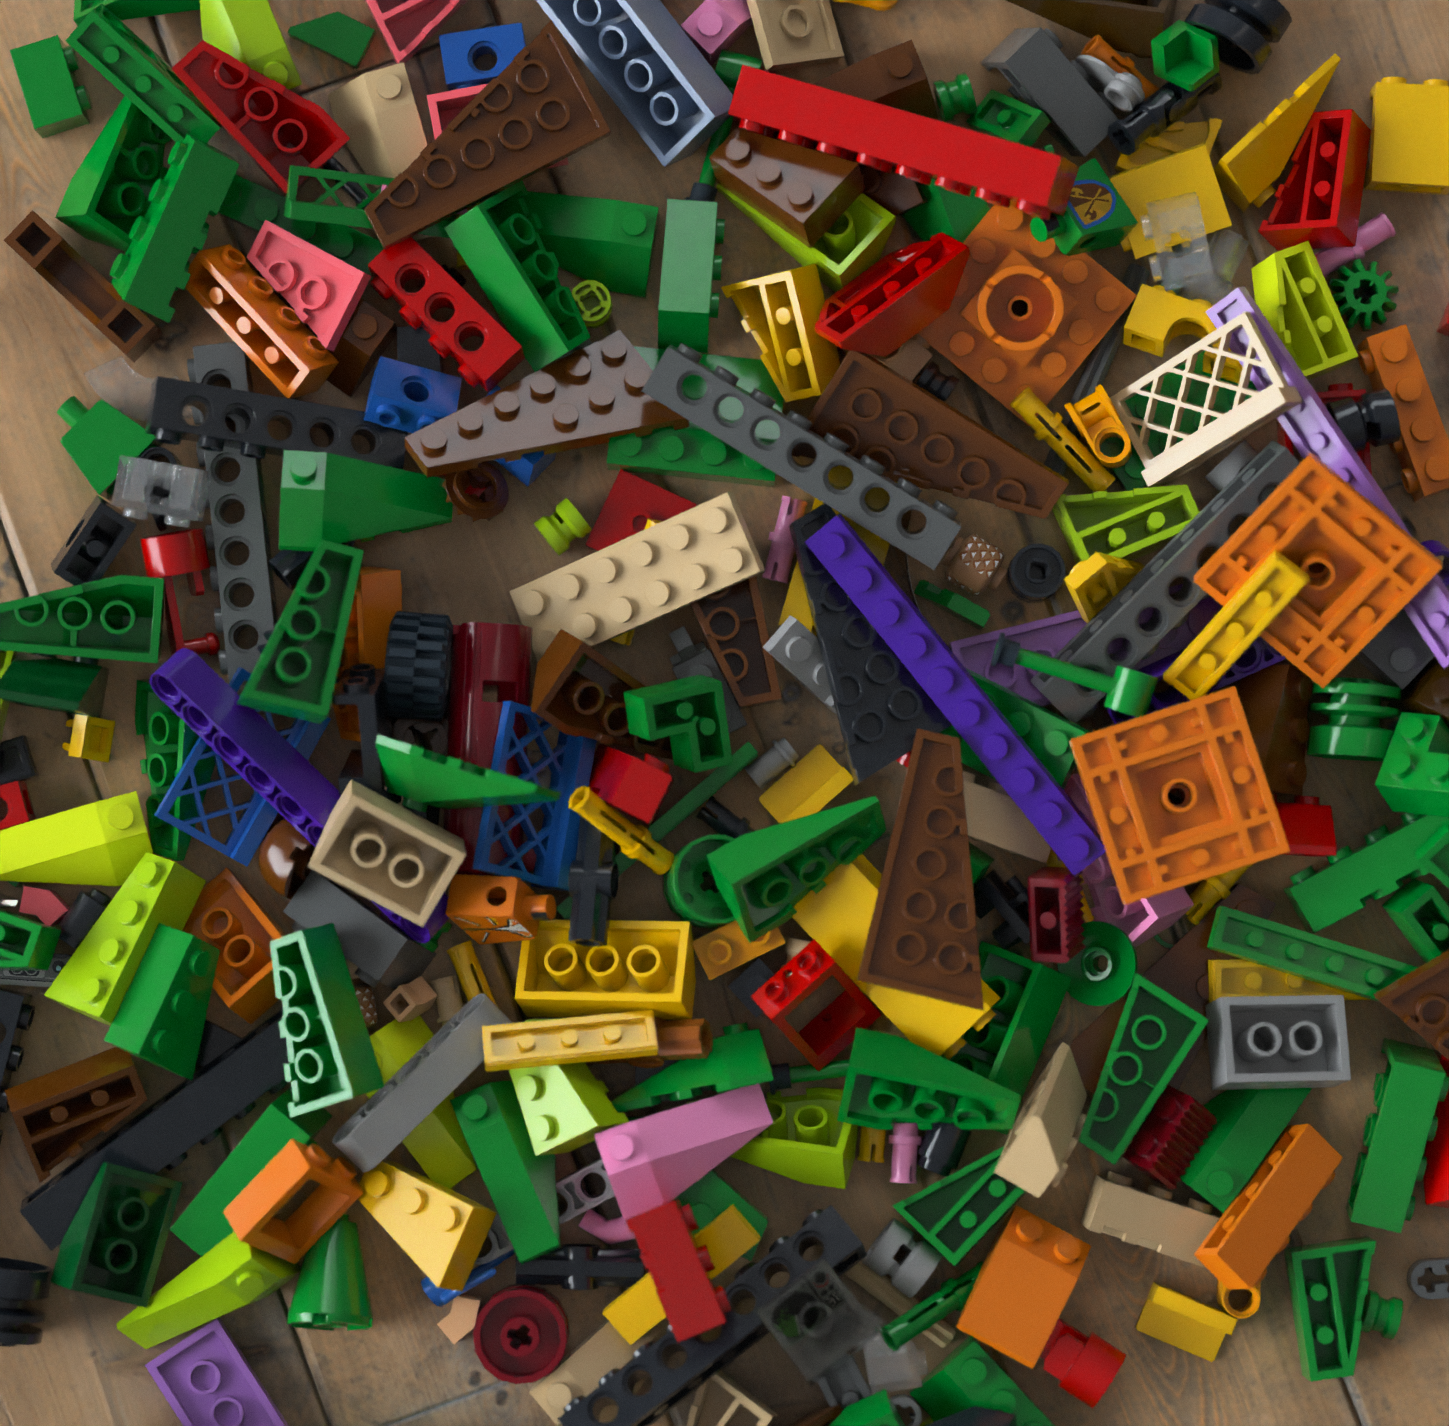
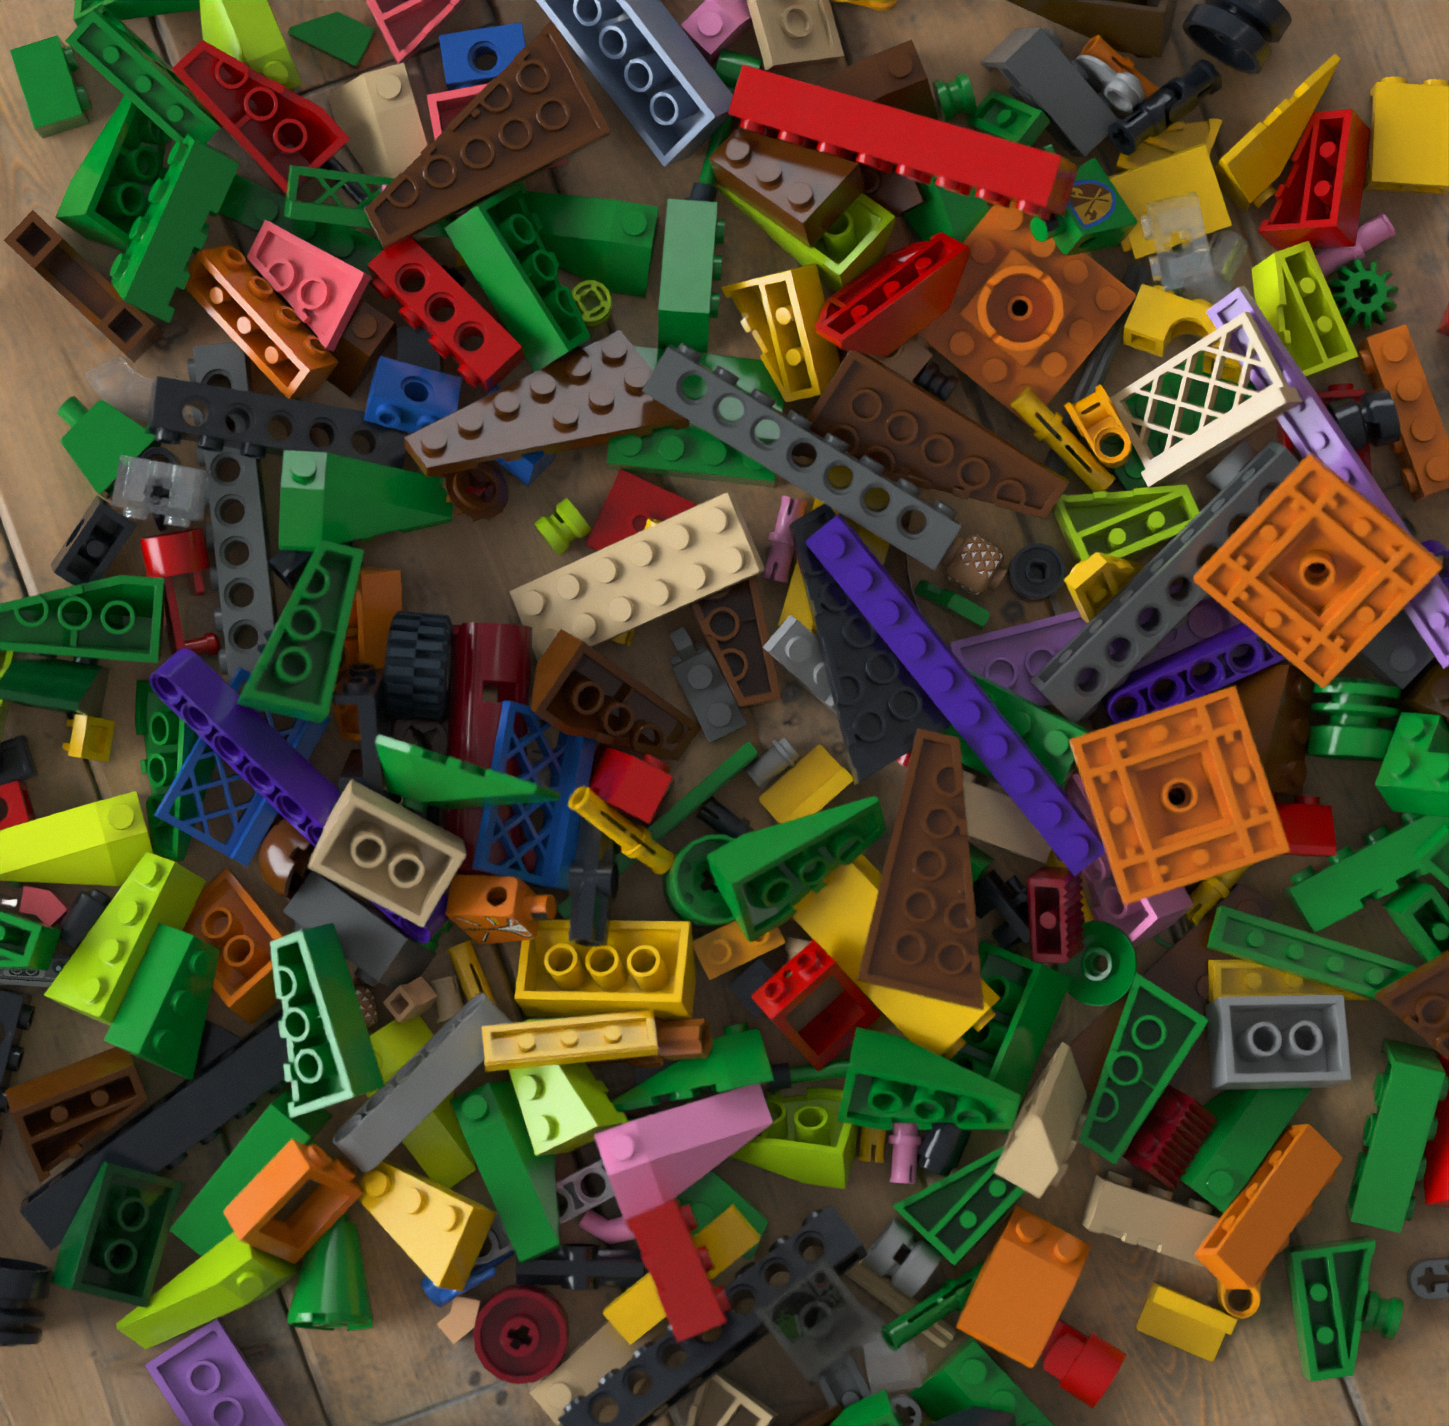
(688, 712): green brick -> none
(1126, 690): green piece -> none
(1185, 55): green panel -> none
(1236, 626): yellow tile -> none

